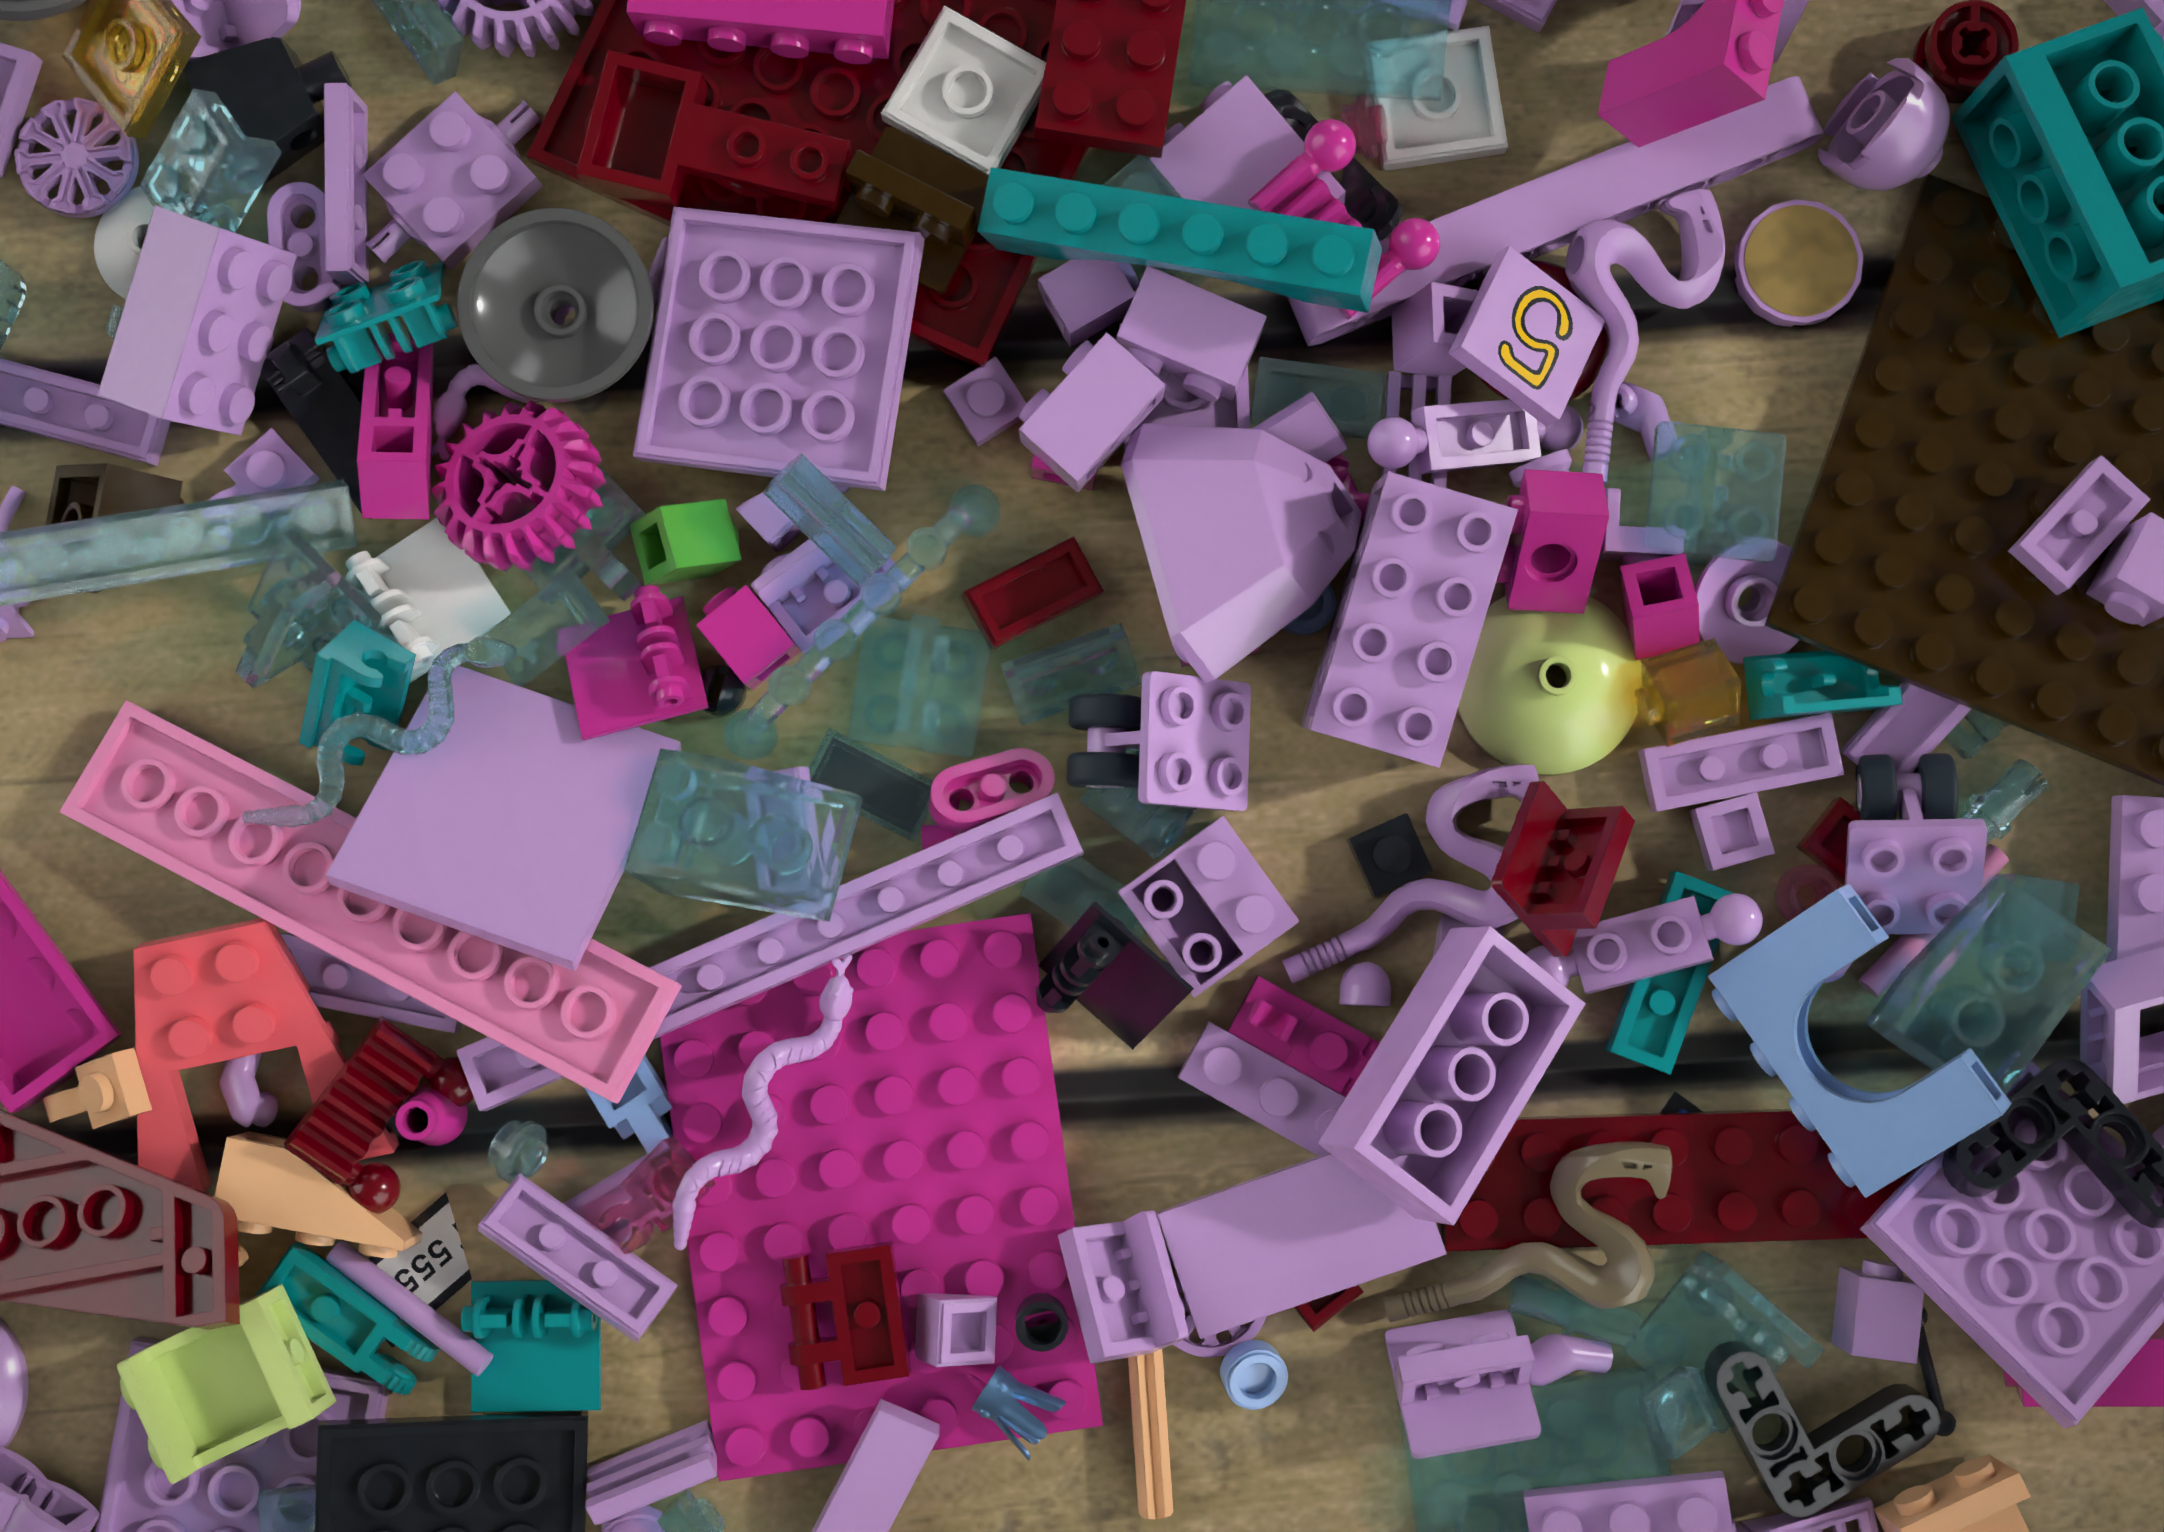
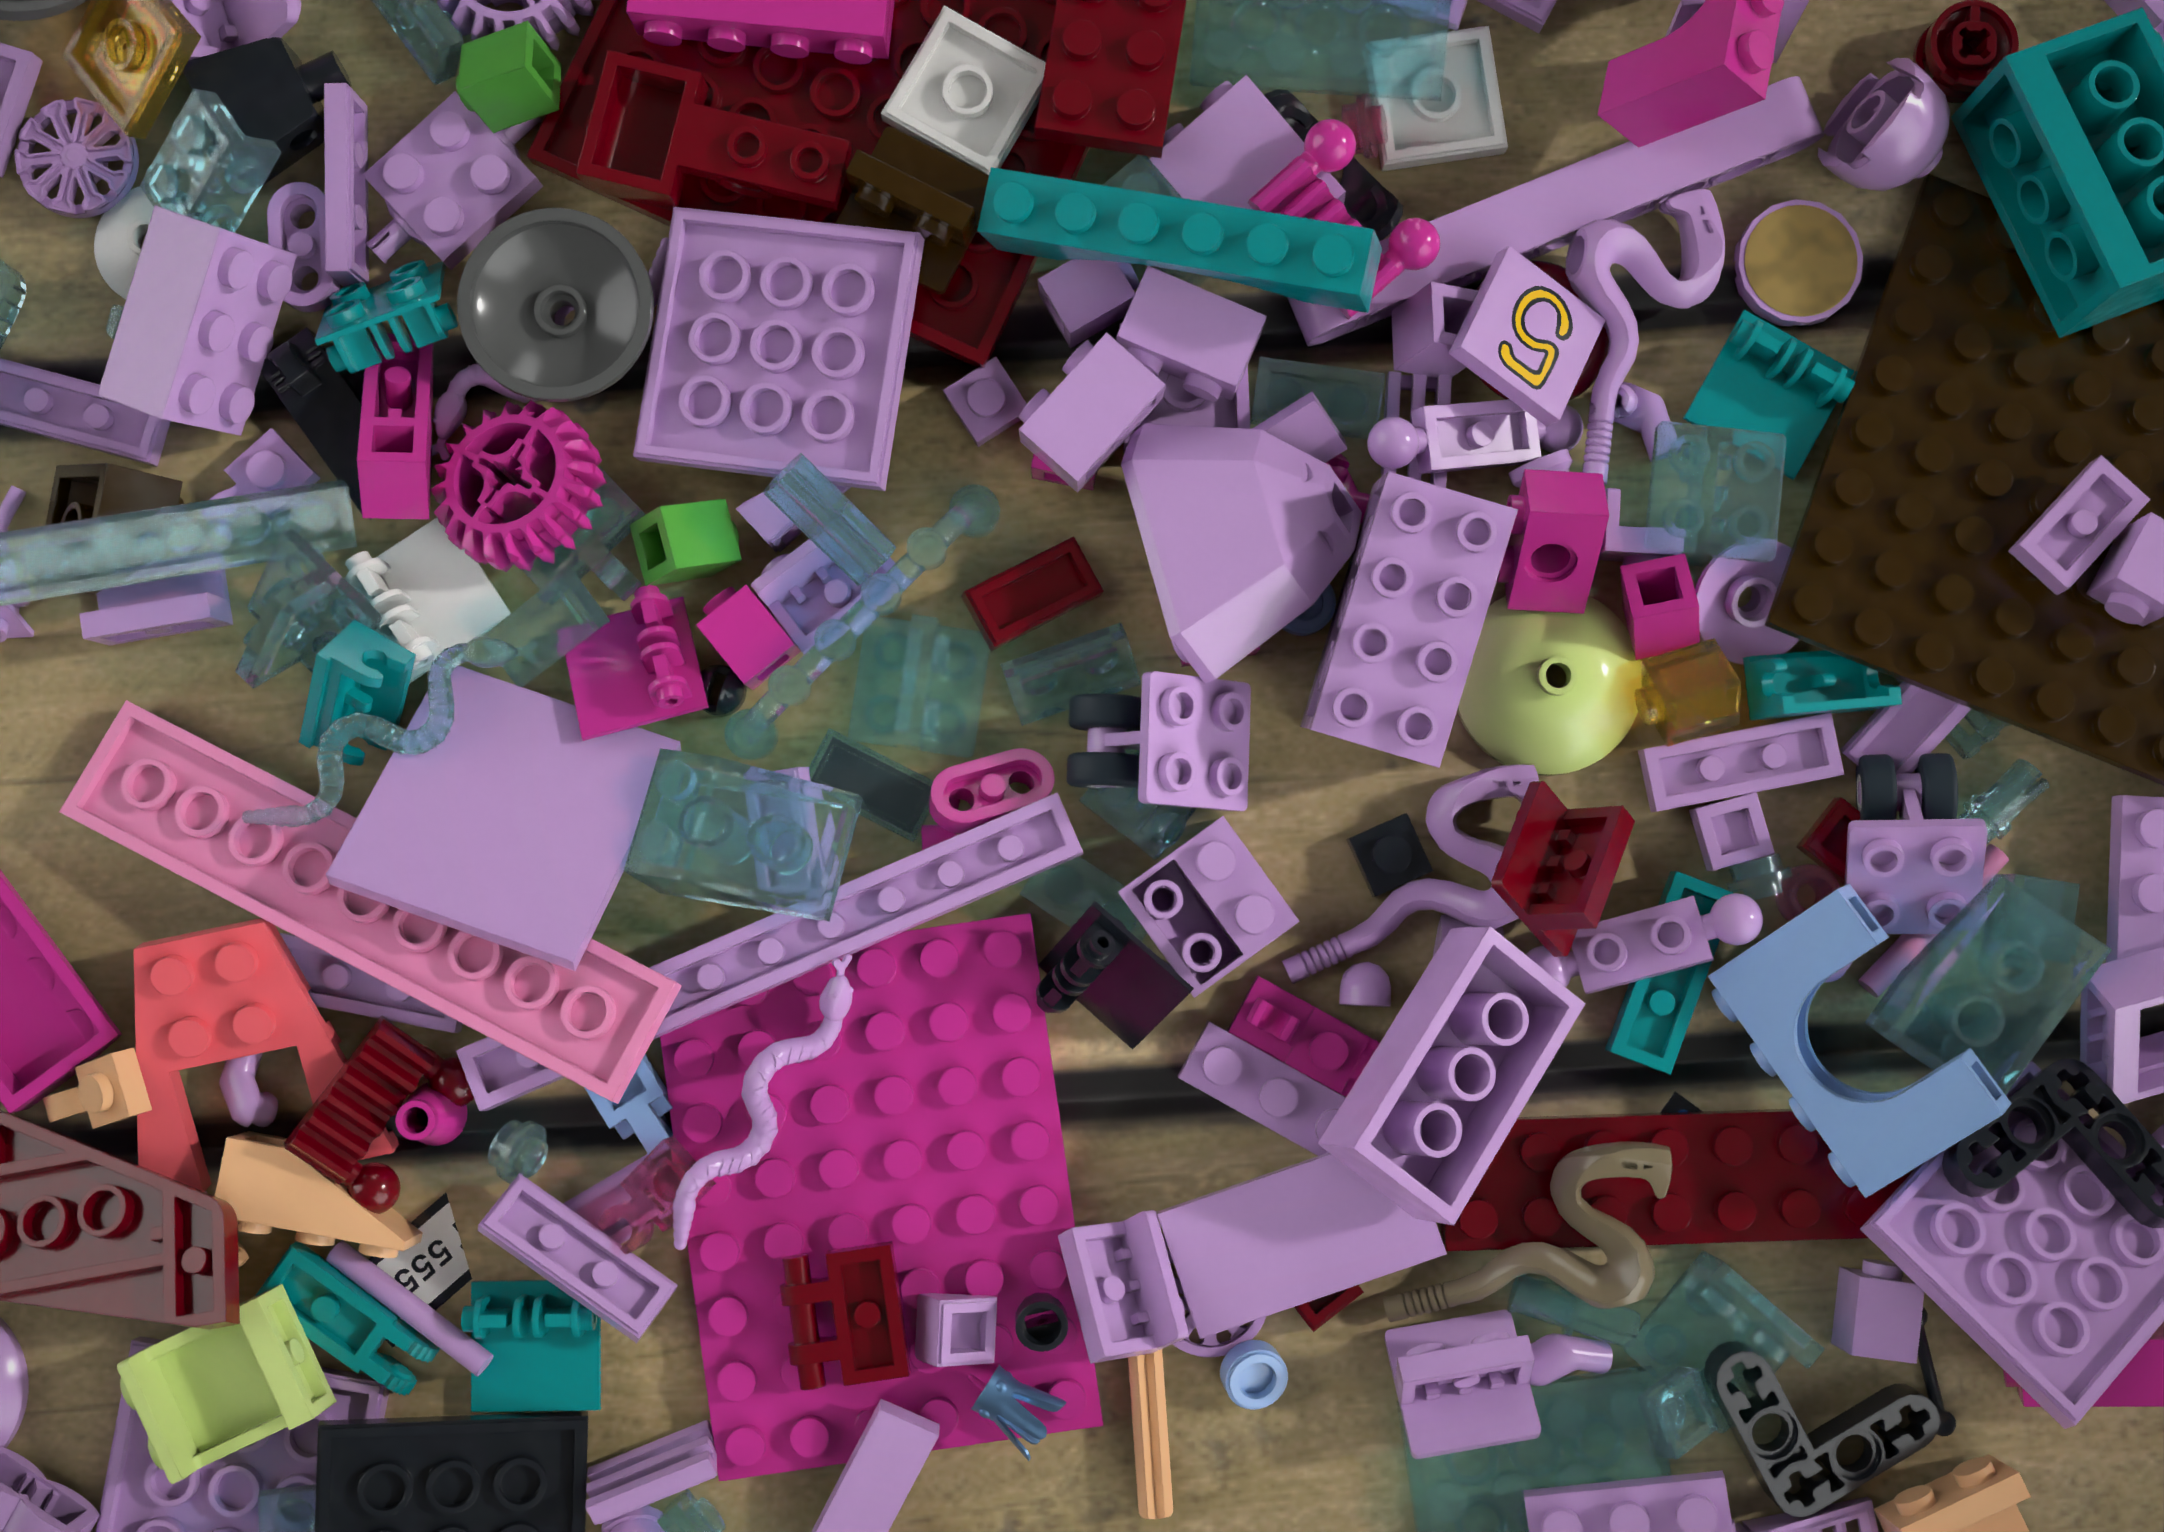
(159, 609): none -> lavender panel
(509, 77): none -> bright green brick
(1759, 876): none -> clear light blue plate
(1772, 386): none -> teal hinge

